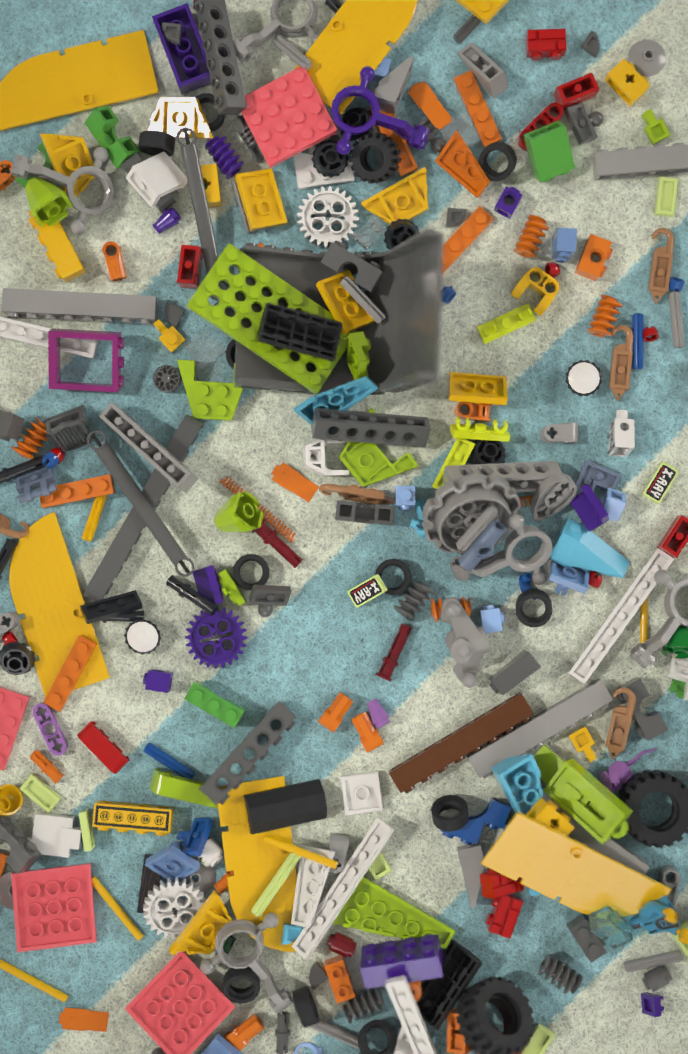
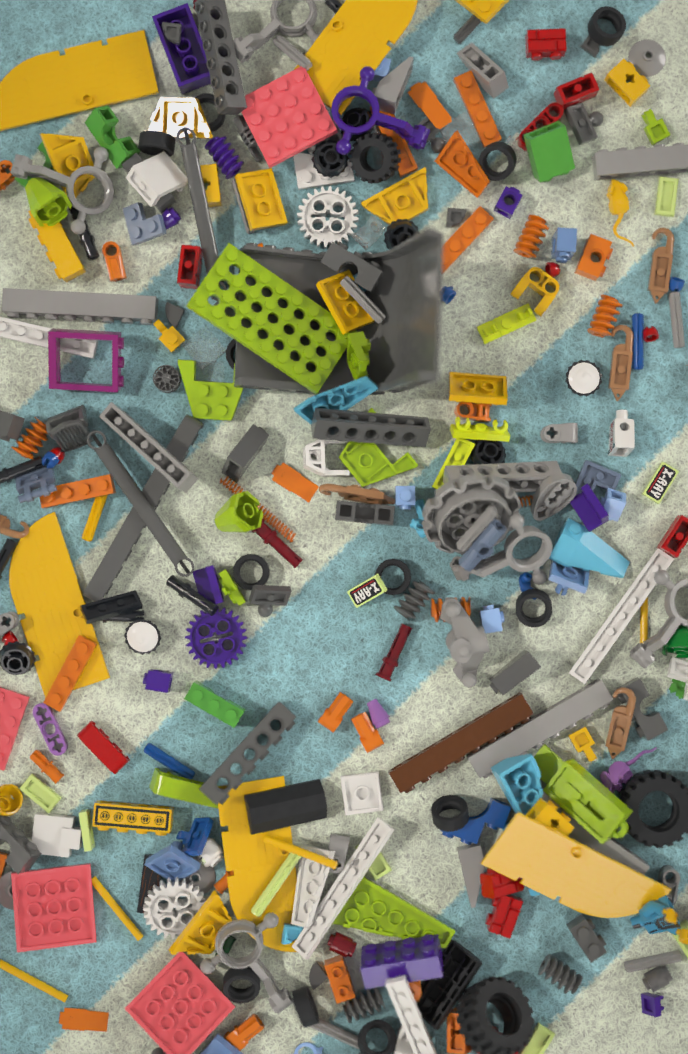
(86, 239): none -> black pin
(139, 227): none -> sand blue plate
(244, 453): none -> dark grey slope
(282, 1032): dark grey pin -> none
(299, 331): black piece -> none
(595, 581): red hinge -> none
(610, 927): clear light blue piece -> none
(612, 15): none -> black tyre
(618, 203): none -> yellow animal

